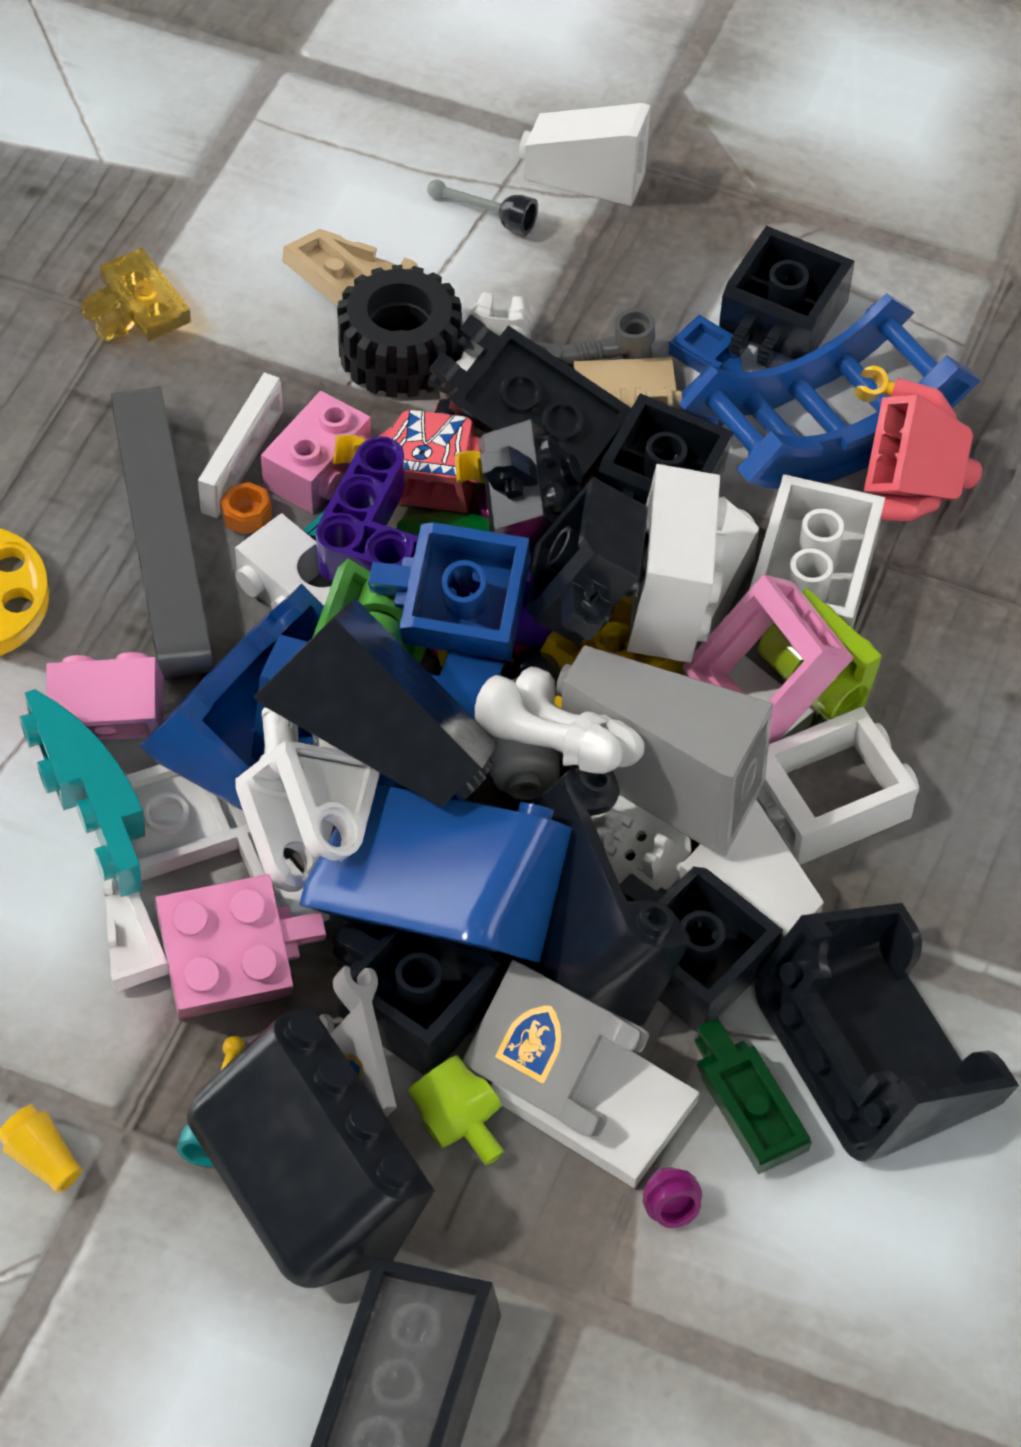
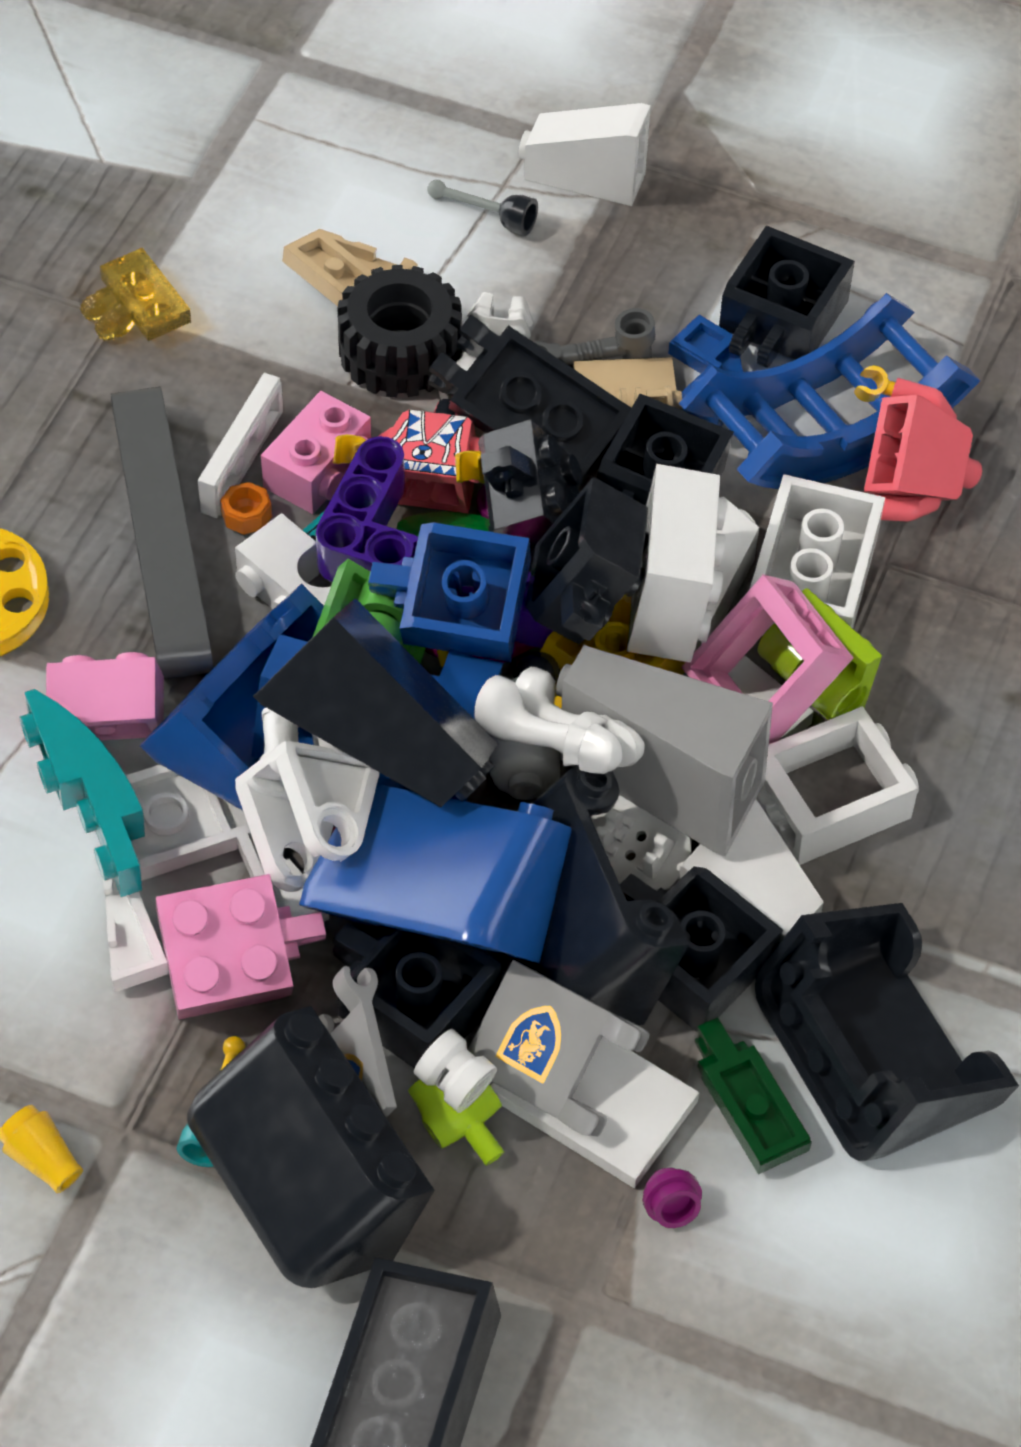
(455, 1070): none -> white wheel

